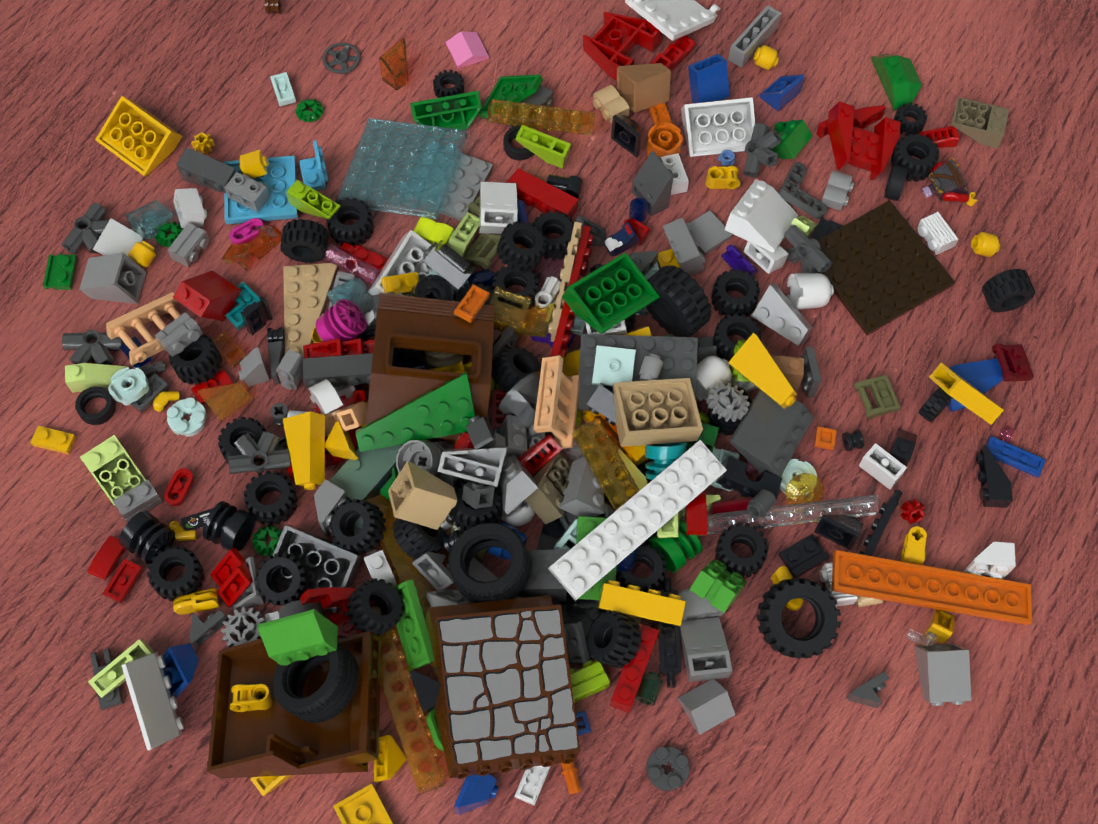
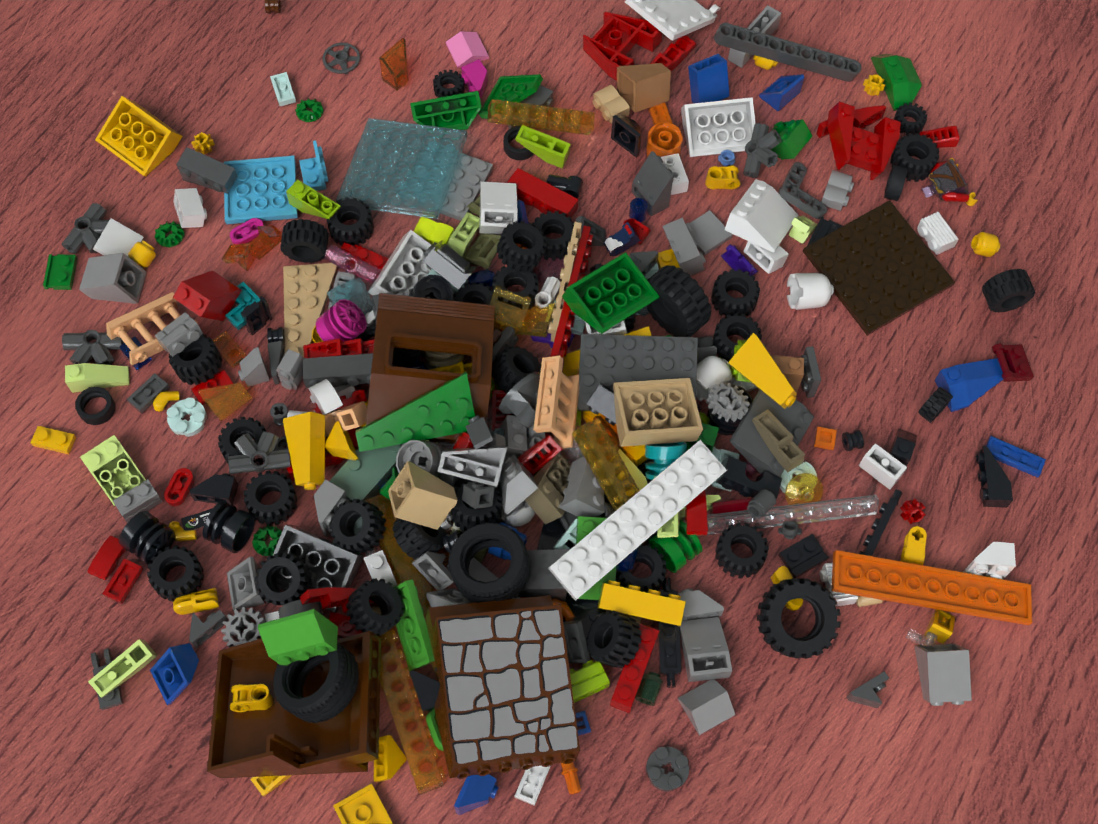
(134, 392): light aqua plate -> none
(149, 218): clear light blue slope -> none
(153, 368): dark grey axle -> none
(153, 699): white slope -> none
(188, 245): light grey brick -> none
(216, 489): none -> black slope
(232, 577): red slope -> none
(247, 191): light grey brick -> none
(254, 164): yellow brick -> none
(400, 283): yellow plate -> none
(471, 303): orange plate -> none
(475, 77): none -> dark pink slope
(566, 611): none -> orange arm
(613, 365): light aqua plate -> none
(650, 368): light grey brick -> none
(718, 585): bright green brick -> none
(778, 440): none -> dark tan slope
(781, 316): light grey wedge -> none
(787, 52): none -> dark grey beam
(790, 529): none -> dark grey plate
(806, 251): dark grey piece -> none
(839, 529): black slope -> none
(873, 85): none -> yellow gear
(882, 393): olive plate -> none
(966, 393): yellow slope -> none
(980, 121): dark tan slope -> none
(1006, 434): clear pink plate -> none

